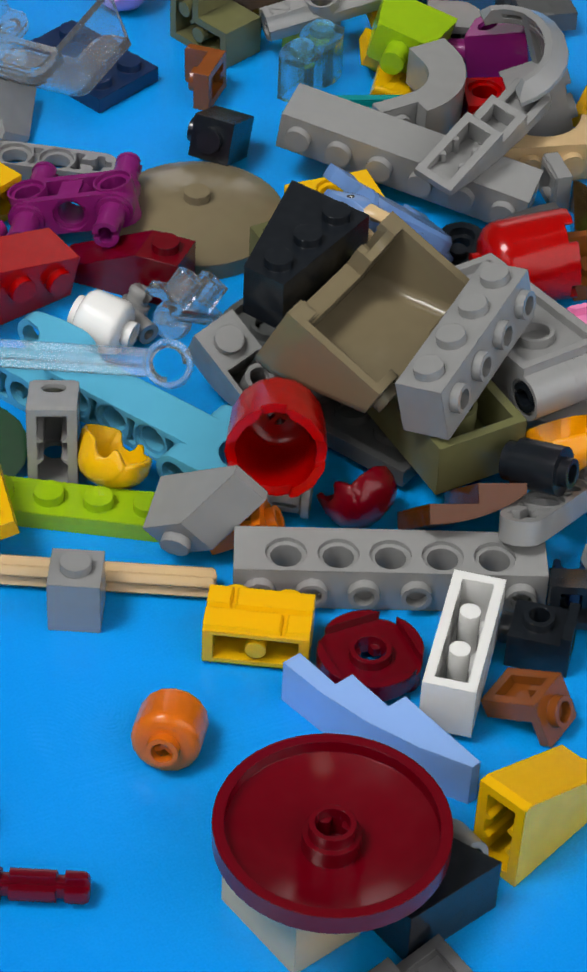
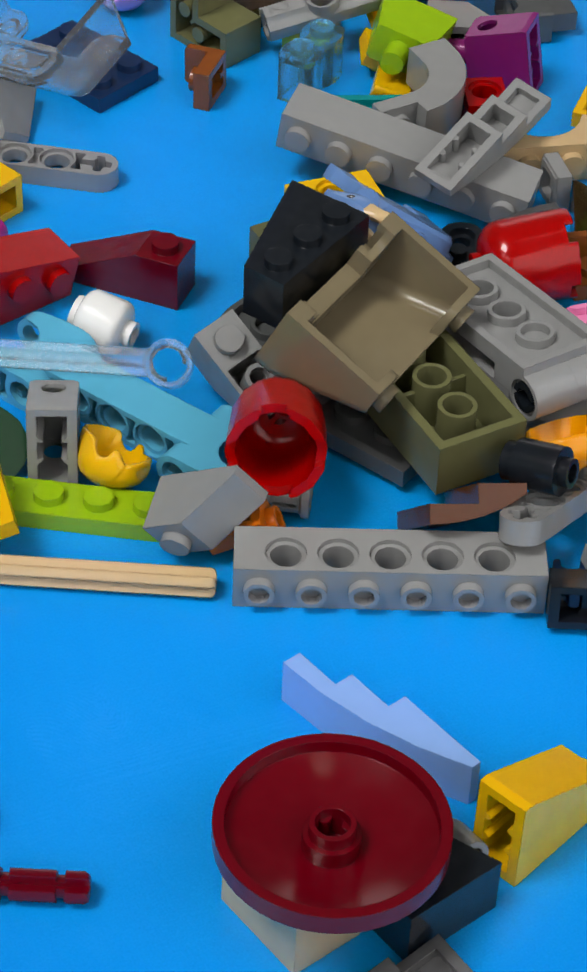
(76, 590): light grey brick -> none
(104, 201): magenta piece -> none
(140, 301): light grey arm -> none
(173, 726): orange head -> none
(186, 301): clear hips -> none
(208, 206): dark tan dish -> none
(220, 135): black brick -> none
(256, 625): yellow brick -> none
(362, 631): dark red plate -> none
(363, 500): dark red hair -> none
(462, 651): white brick -> none
(465, 350): light grey brick -> none
(533, 698): dark orange bracket -> none
(539, 636): black brick -> none
(545, 72): light grey piece -> none

